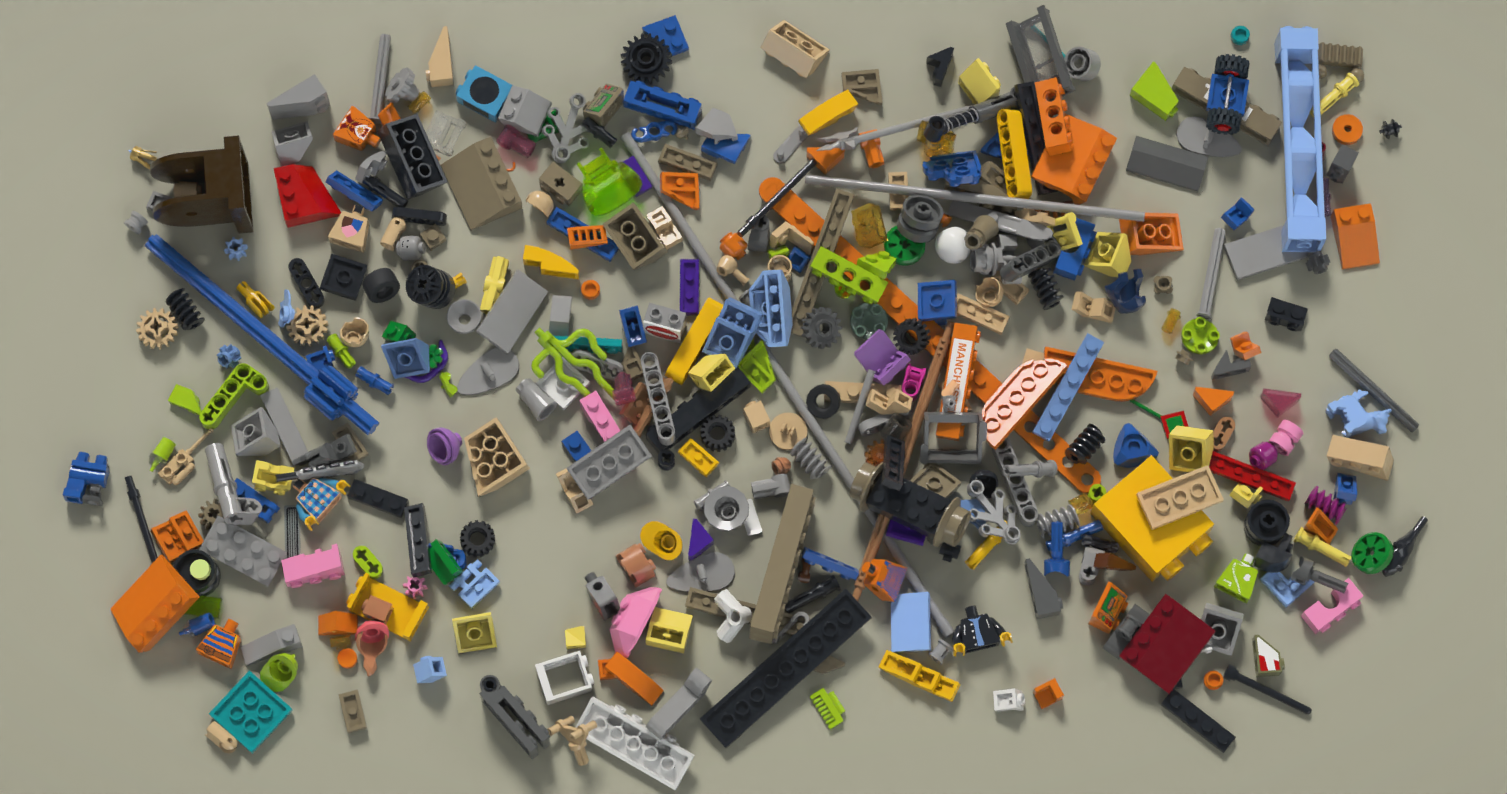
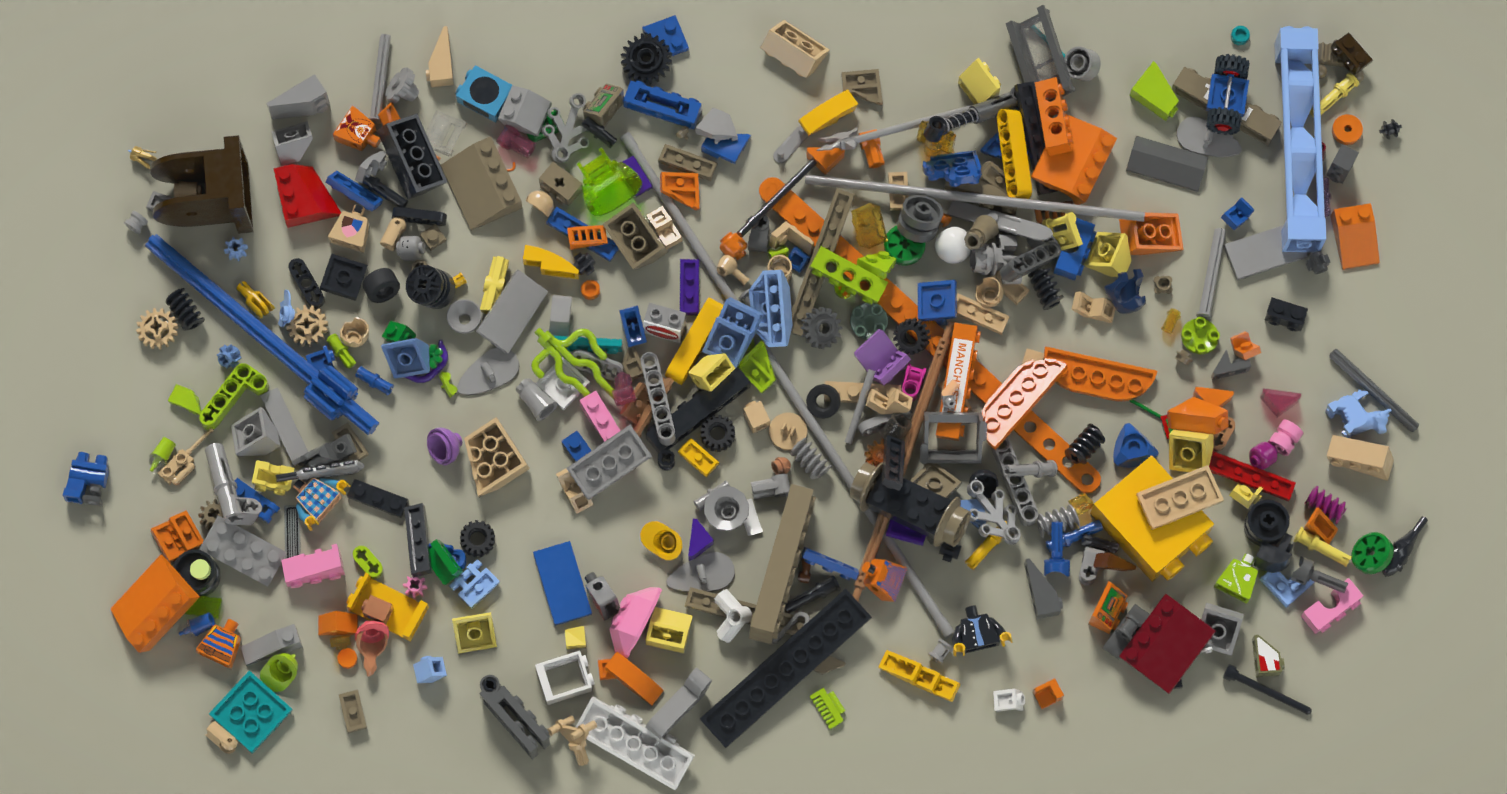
(134, 496): black bar -> none
(419, 102): clear yellow pin -> none
(562, 583): none -> blue tile
(584, 263): none -> black gear
(636, 564): nougat cylinder -> none
(649, 137): blue piece -> none
(911, 623): light blue tile -> none
(941, 63): black slope -> none
(1037, 217): tan slope -> none
(1068, 387): medium blue plate -> none
(1096, 488): lime bush -> none
(1198, 416): none -> orange slope
(1198, 720): black plate -> none
(1213, 680): orange plate -> none
(1345, 488): blue slope -> none
(1351, 53): none -> dark brown bracket

